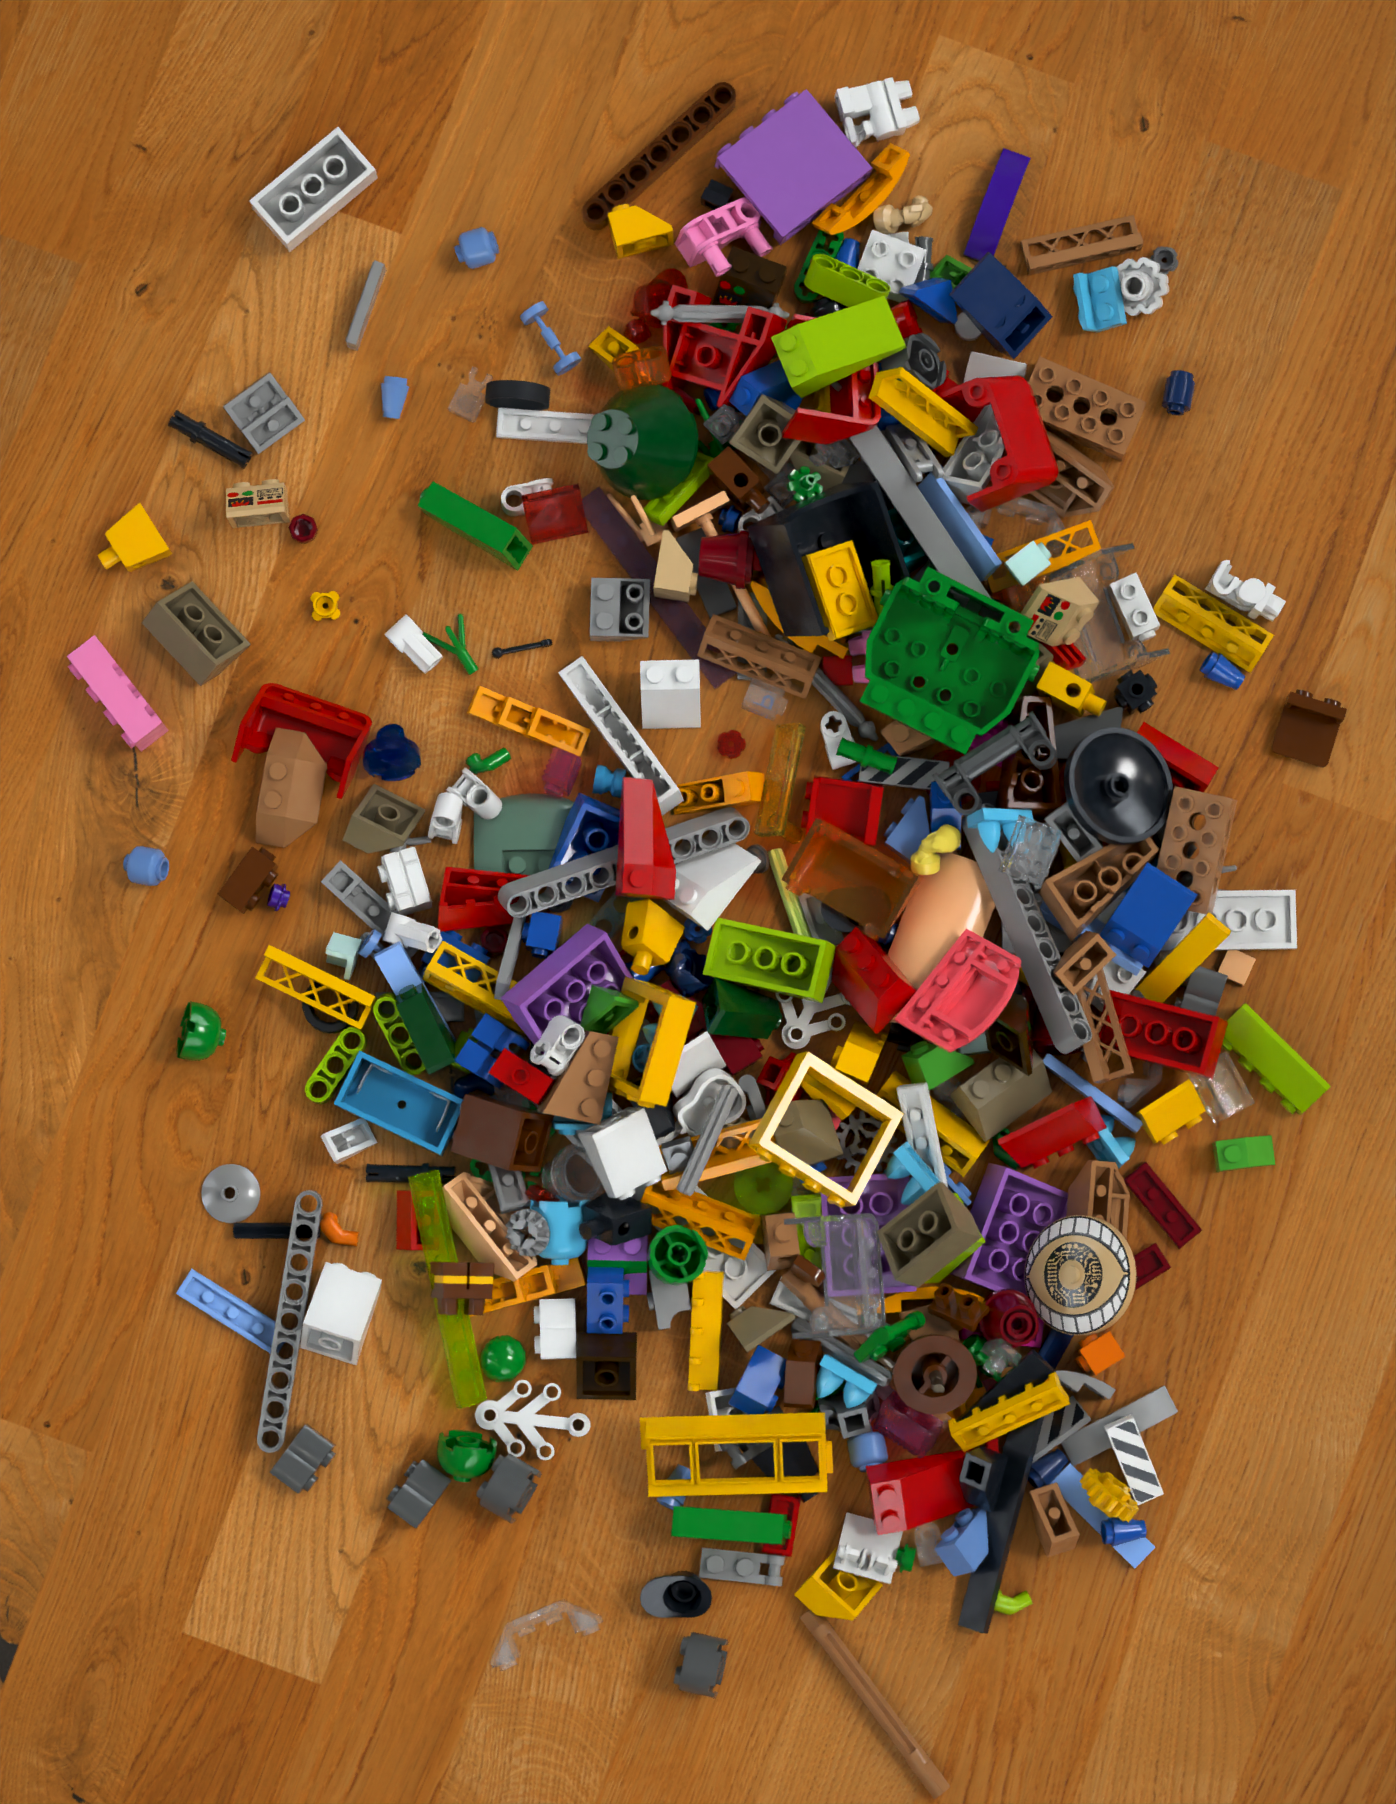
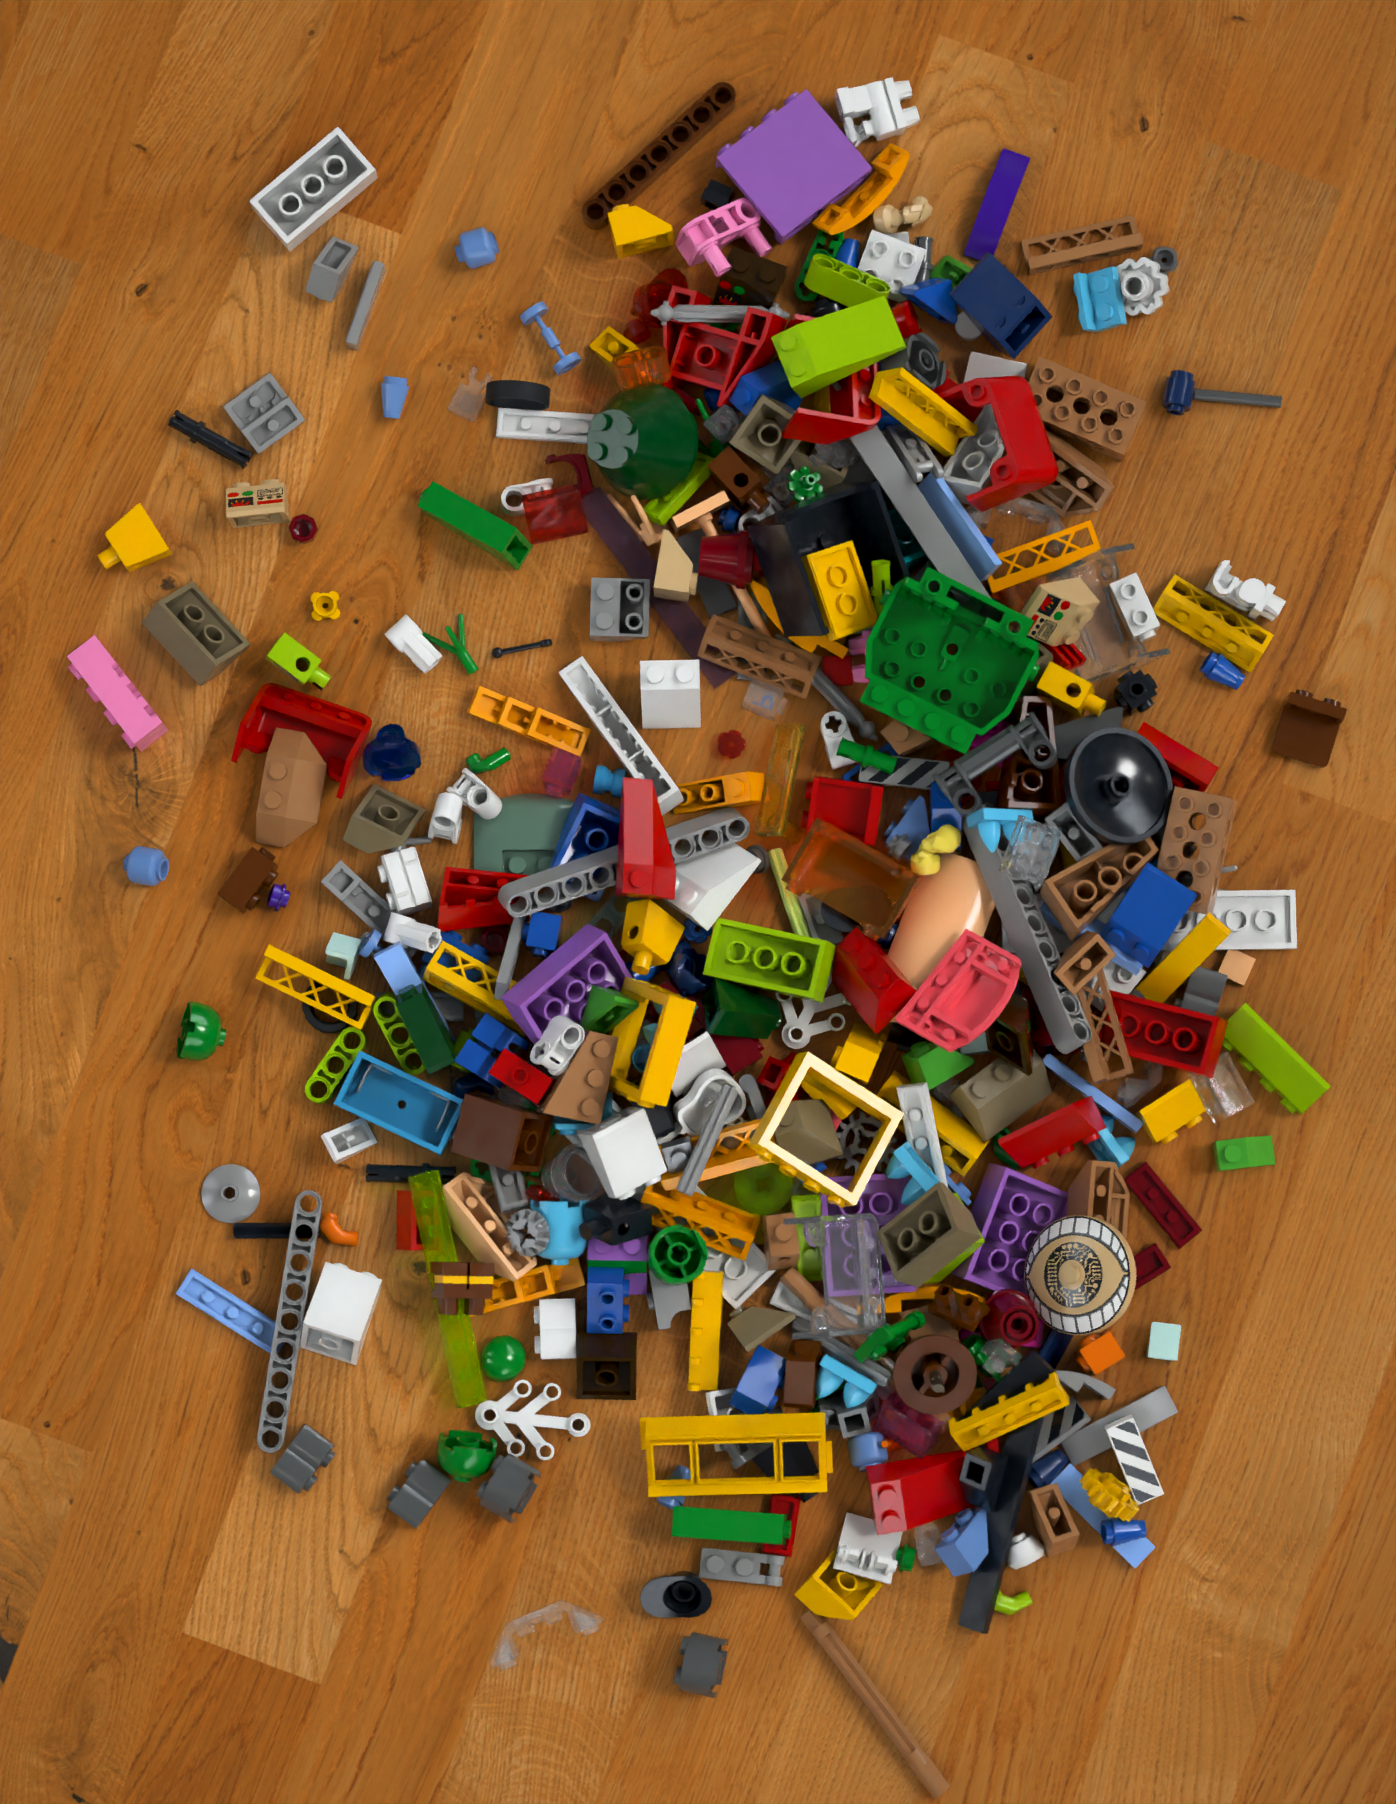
(284, 657): none -> lime torso
(331, 269): none -> light grey slope
(581, 468): none -> dark red helmet
(807, 1271): reddish brown tile -> none
(890, 1445): none -> orange hand
(899, 846): none -> flat silver plate
(1024, 1551): none -> white cone
(1028, 562): light aqua brick -> none
(1163, 1341): none -> light aqua panel
(1237, 398): none -> dark grey bar

